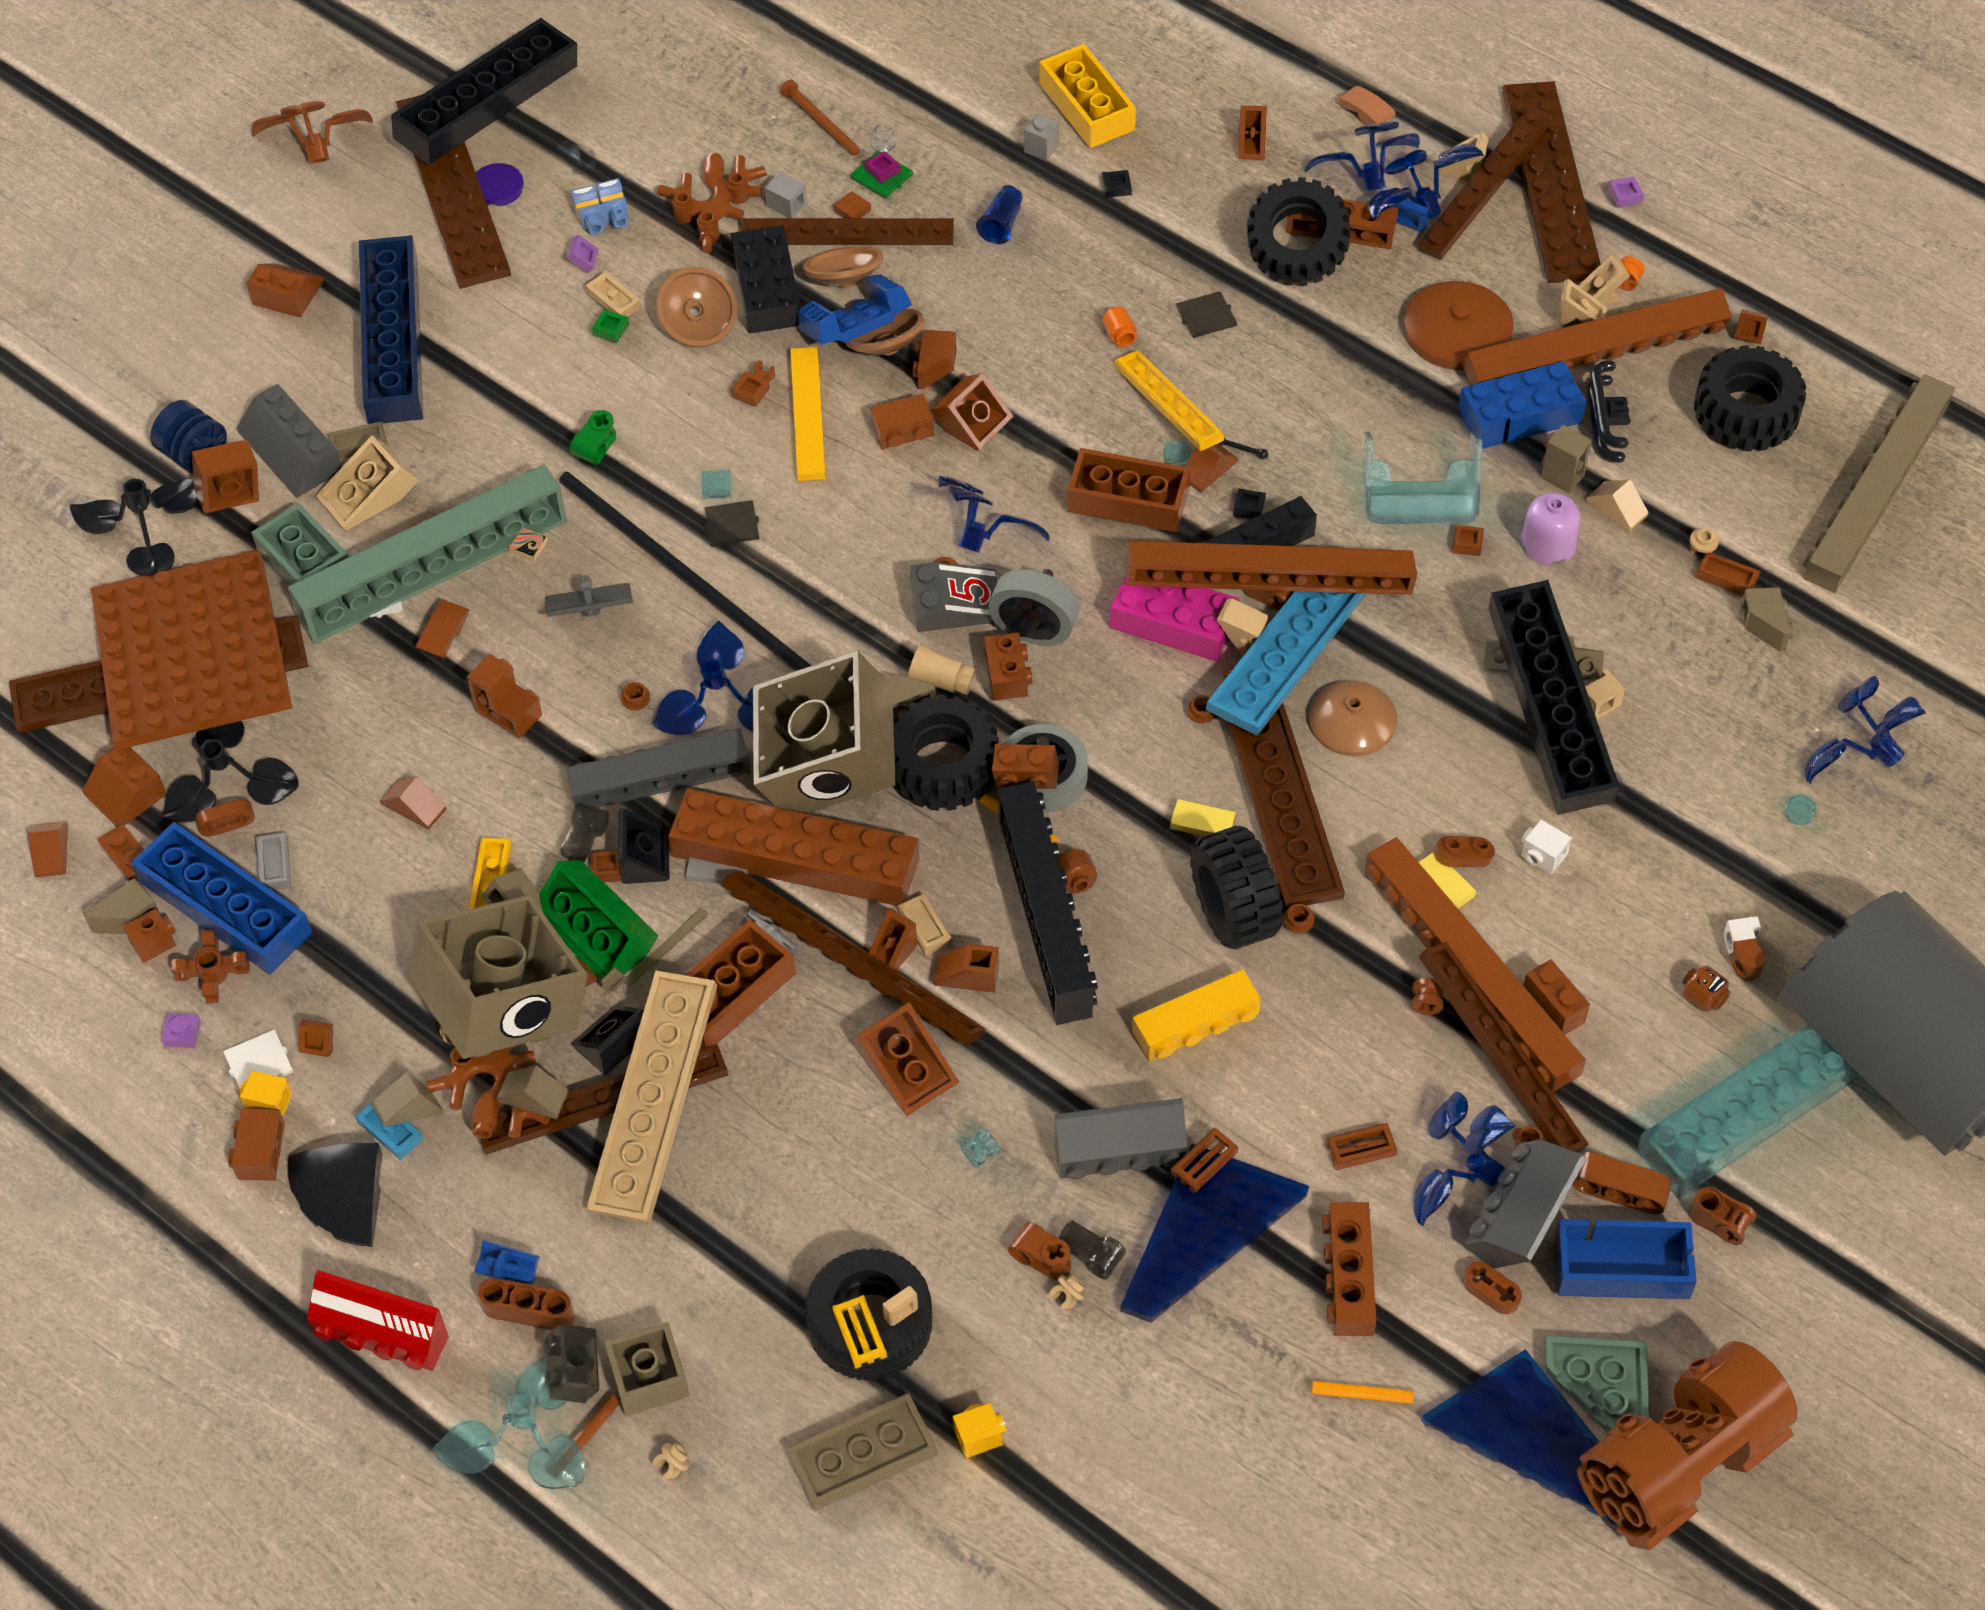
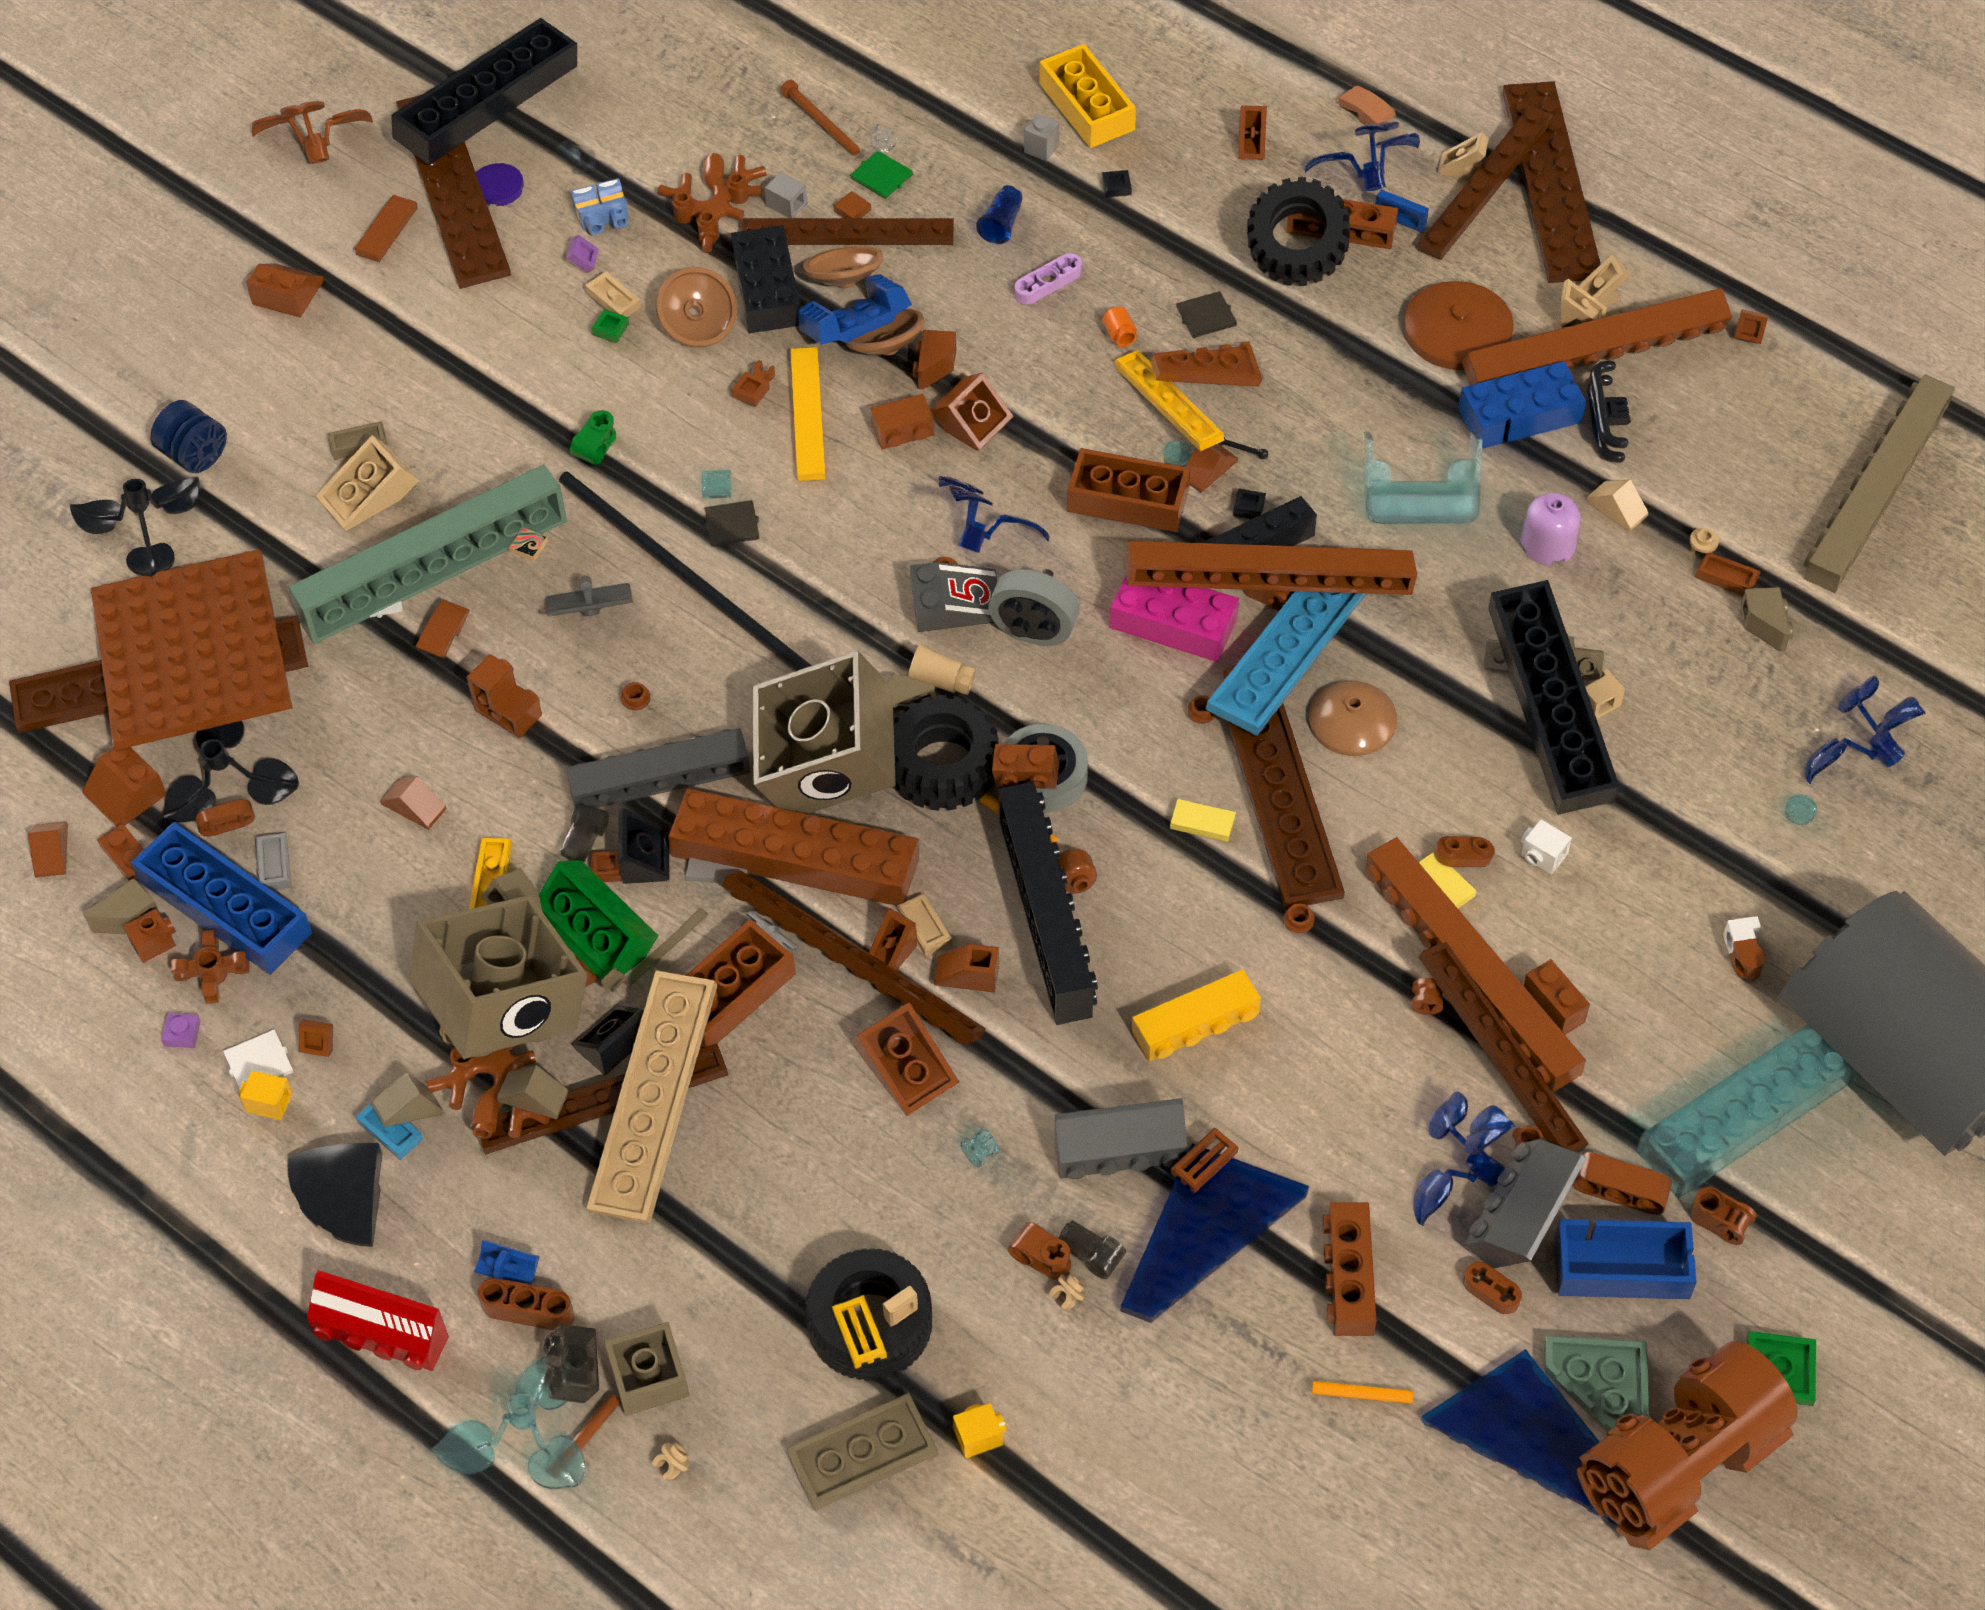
(225, 476): dark orange brick -> none
(257, 1144): dark orange brick -> none
(288, 441): dark grey slope -> none
(297, 545): sand green brick -> none
(386, 228): none -> dark orange tile
(390, 330): dark blue brick -> none
(718, 651): clear blue plant -> none
(882, 167): magenta tile -> none
(1006, 666): dark orange brick -> none
(1055, 268): none -> lavender beam
(1219, 366): none -> dark orange wing
(1236, 887): black tyre -> none
(1241, 624): tan slope -> none
(1342, 1162): dark orange tile -> none
(1424, 196): clear blue plant -> none
(1467, 540): dark orange tile -> none
(1565, 458): dark tan brick -> none
(1626, 192): medium lavender plate -> none
(1635, 269): orange wheel -> none
(1706, 988): dark orange head -> none
(1753, 372): black tyre -> none
(1793, 1358): none -> green plate

